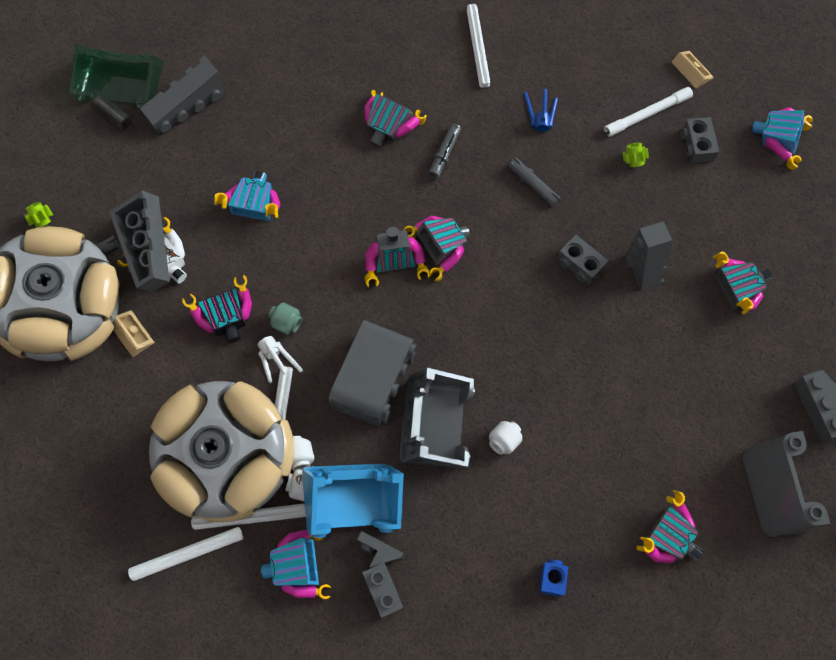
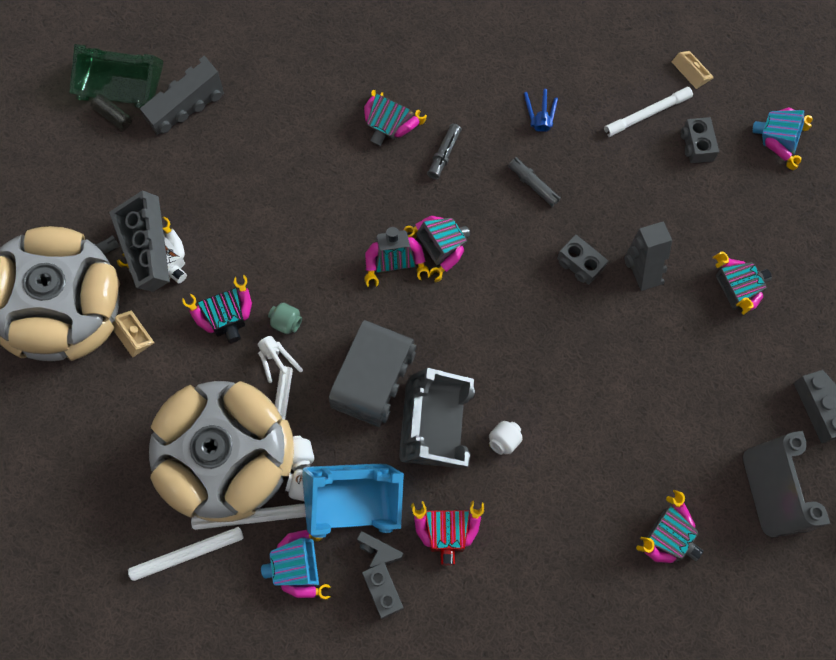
(38, 214): lime gear -> none
(251, 198): torso -> none
(447, 530): none -> torso
(478, 46): white axle -> none
(546, 586): blue brick -> none
(635, 154): lime gear -> none

